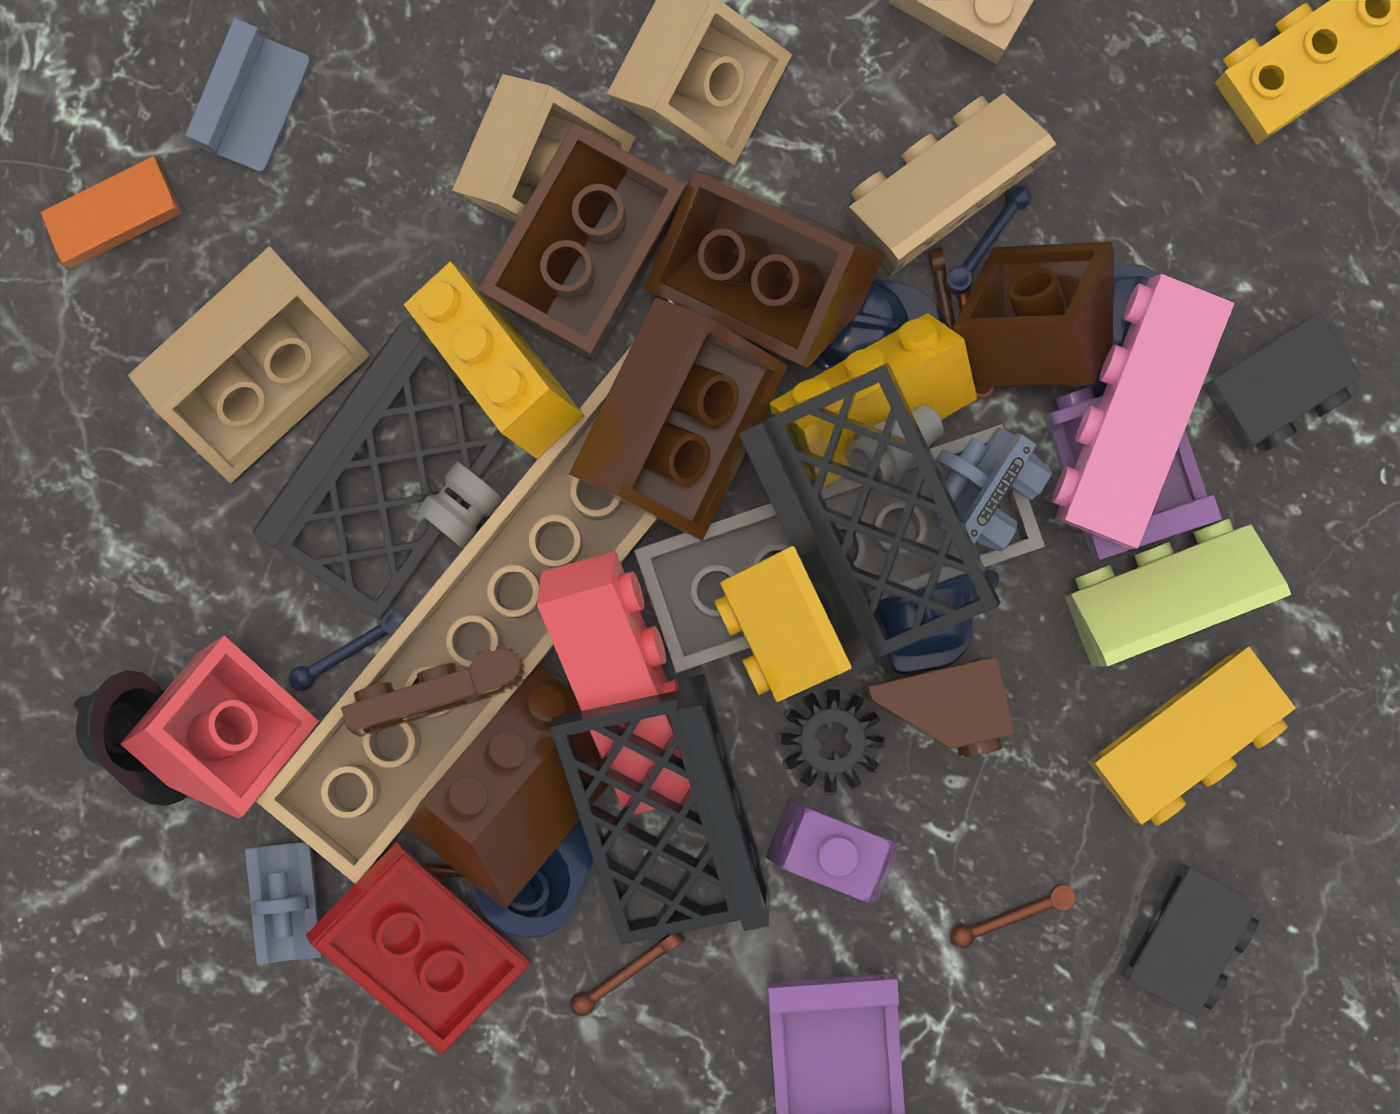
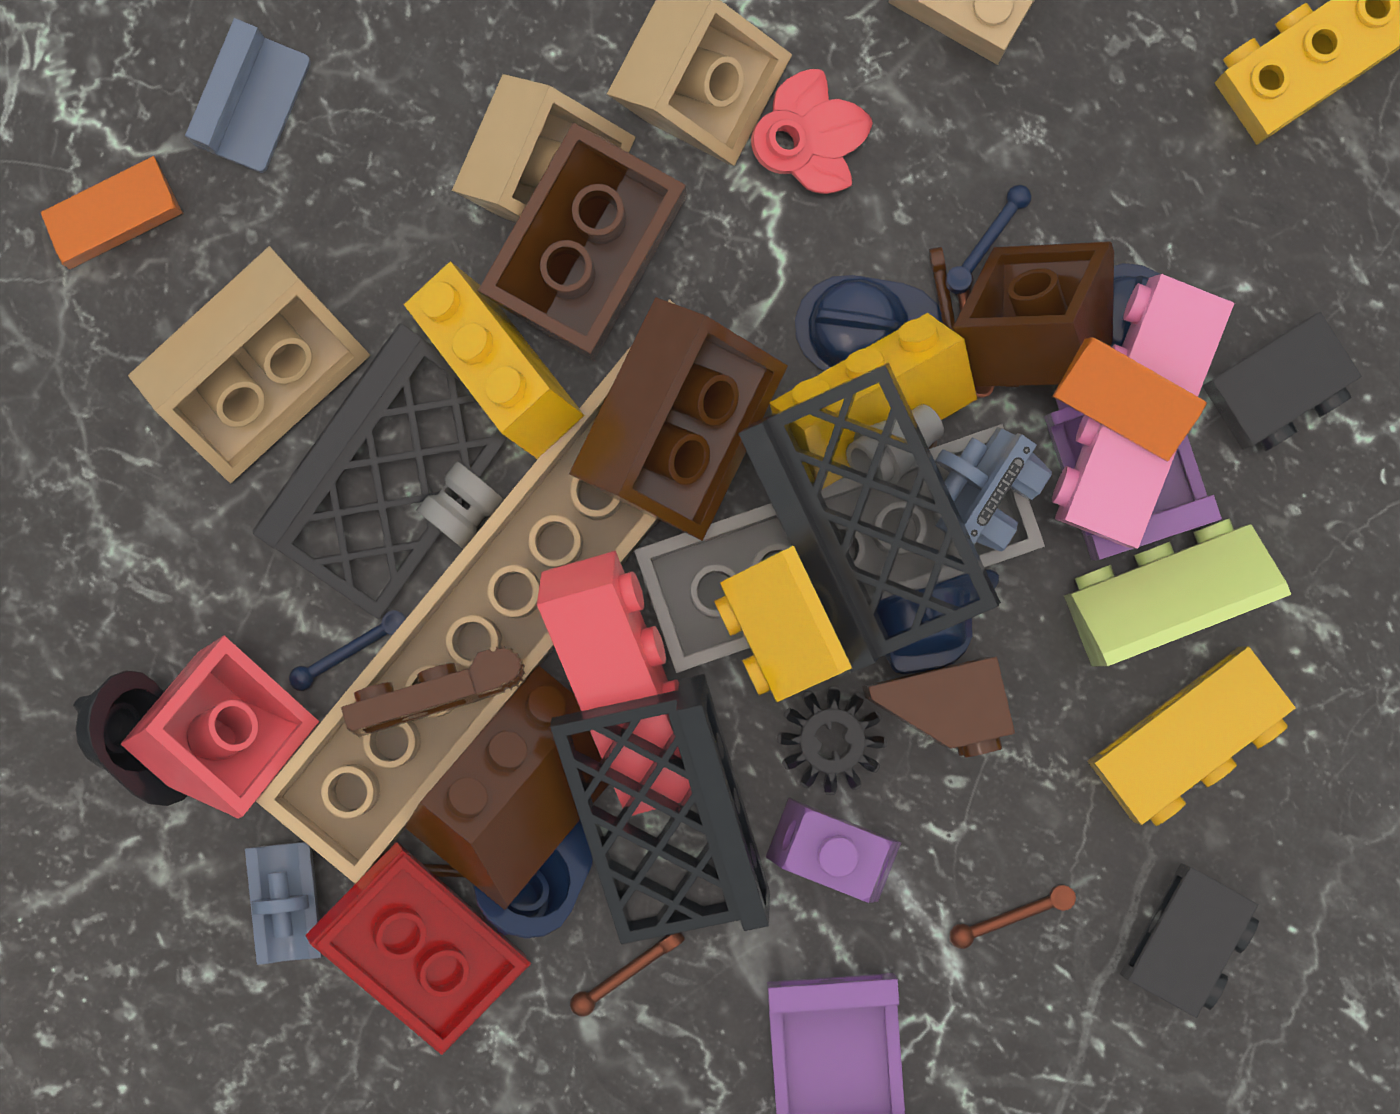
(762, 268): reddish brown slope -> none
(820, 132): none -> coral plate
(948, 179): tan slope -> none
(1129, 398): none -> orange slope

